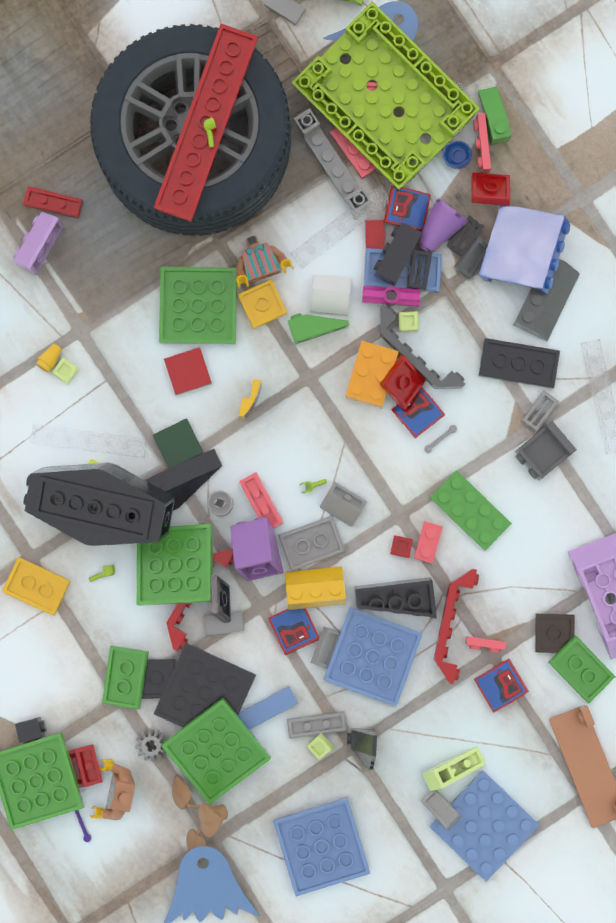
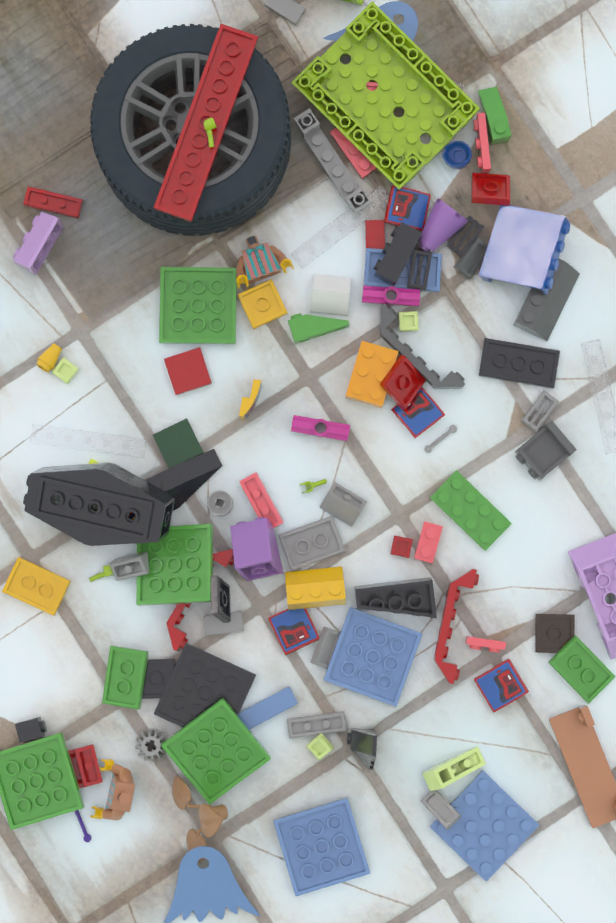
(130, 566): none -> light grey slope
(307, 426): none -> dark pink piece

